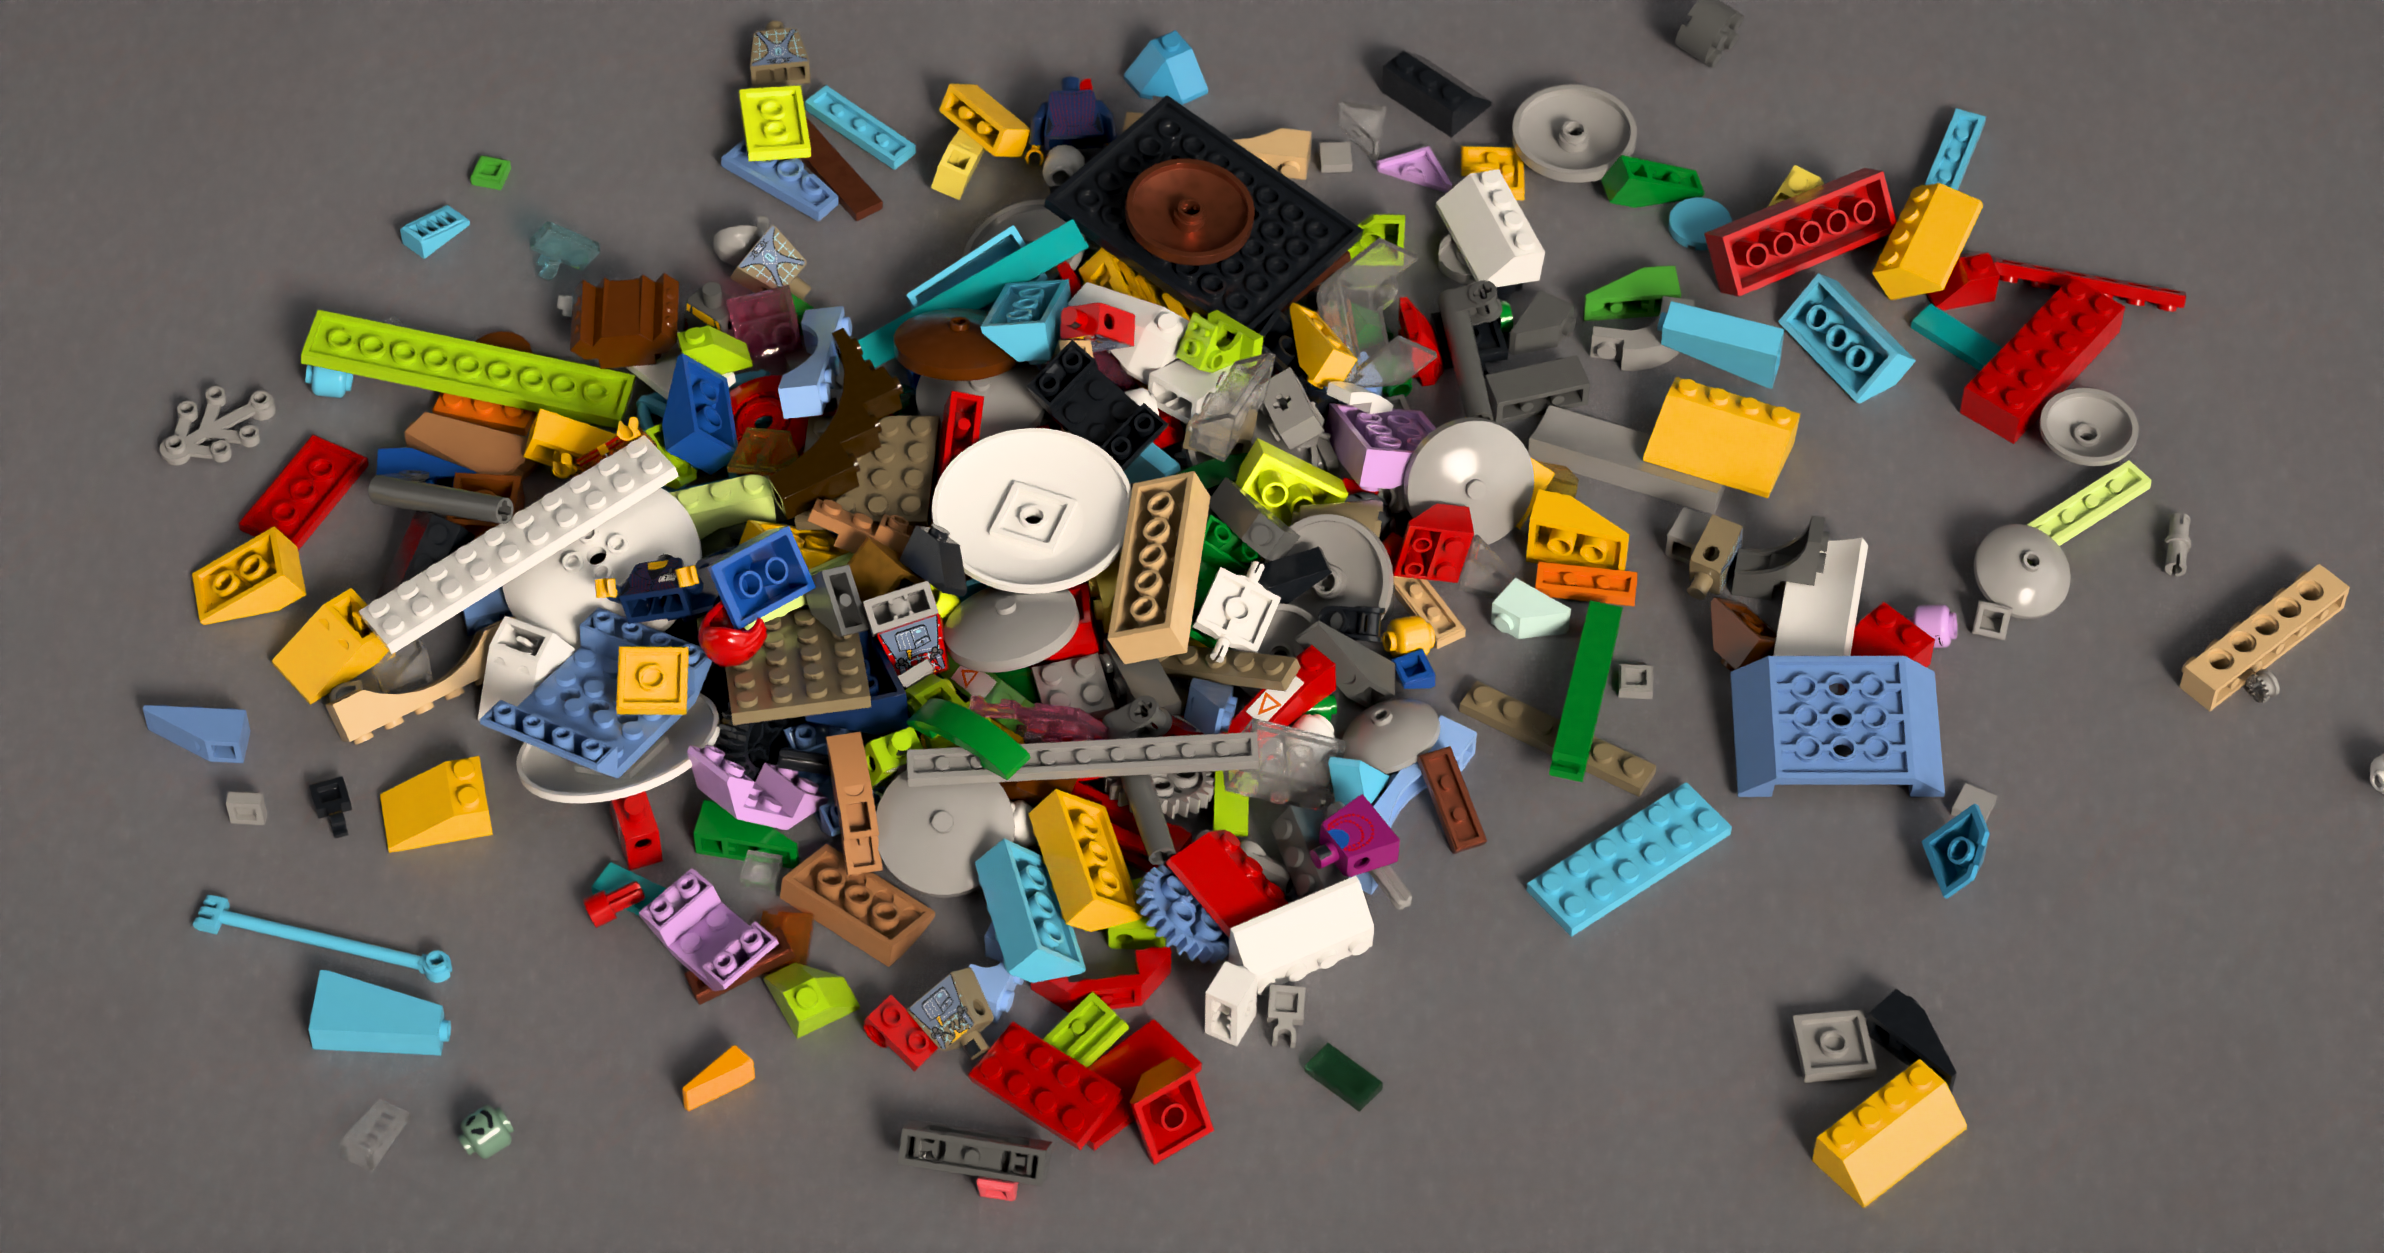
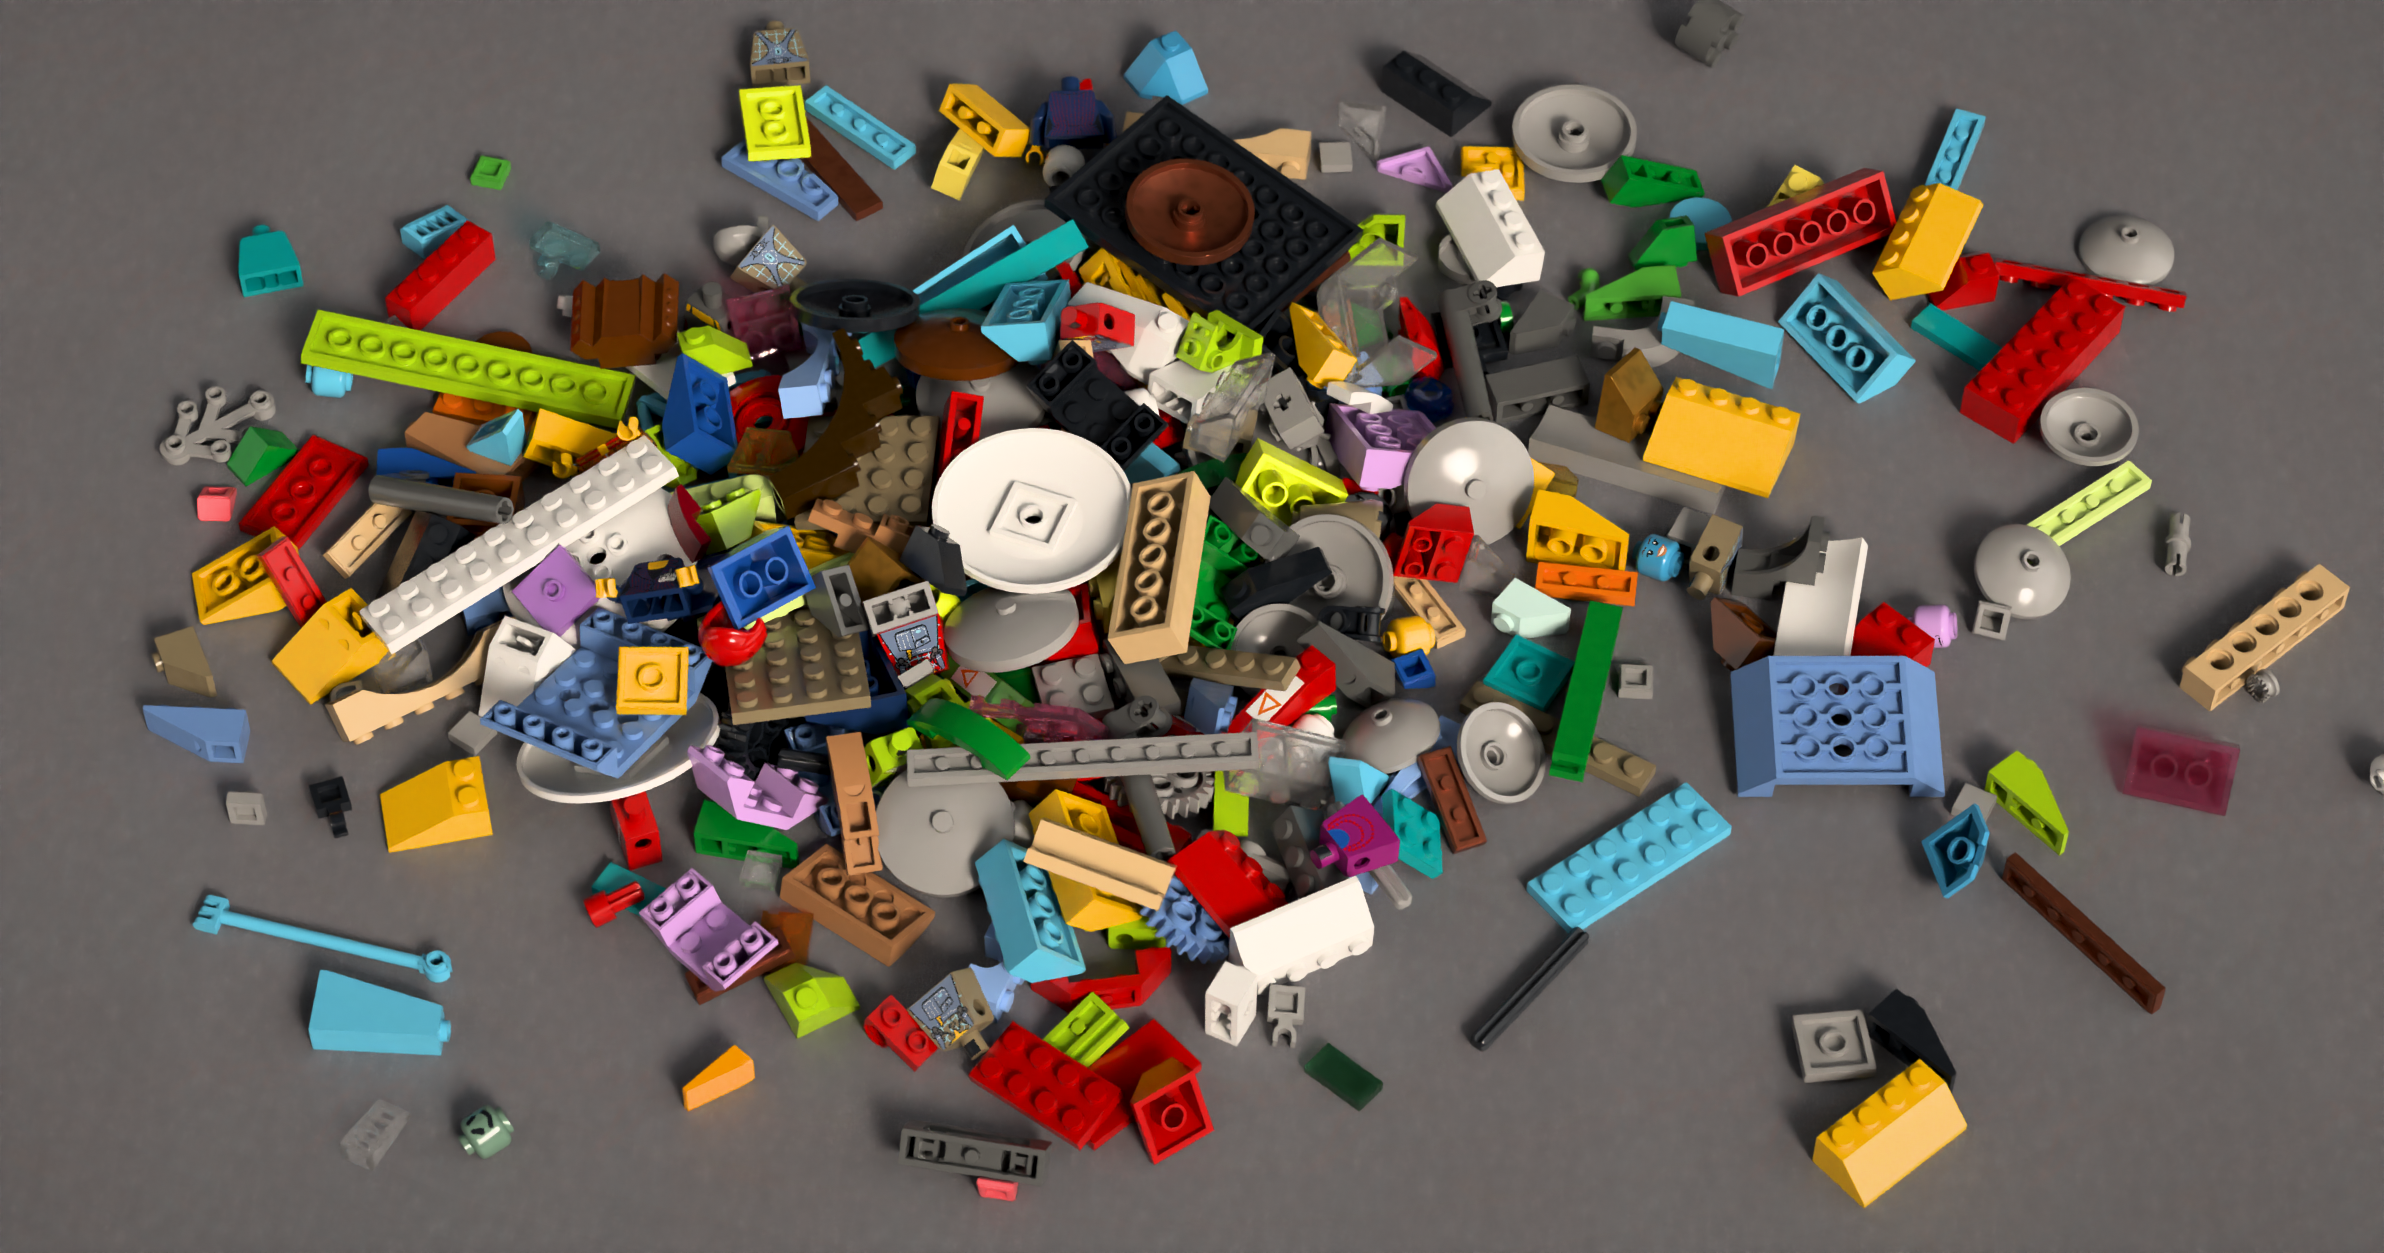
(184, 662): none -> dark tan slope
(216, 503): none -> coral slope
(260, 454): none -> green slope
(267, 262): none -> teal torso
(292, 580): none -> tile
(364, 537): none -> tan tile
(441, 276): none -> red brick
(471, 734): none -> light grey tile
(500, 438): none -> medium azure slope
(557, 592): none -> medium lavender plate
(683, 515): none -> dark red slope
(729, 520): none -> lime slope
(854, 305): none -> black dish
(1100, 863): none -> tan slope
(1236, 611): white plate -> none
(1417, 833): none -> teal plate
(1430, 398): none -> clear blue head
(1513, 751): none -> light grey dish
(1529, 673): none -> teal plate
(1529, 989): none -> black axle
(1589, 282): none -> bright green arm
(1629, 398): none -> pearl gold slope
(1658, 557): none -> dark azure head
(1665, 244): none -> green slope
(2028, 798): none -> lime slope
(2083, 933): none -> copper tile
(2126, 250): none -> light grey dish
(2181, 769): none -> clear pink slope

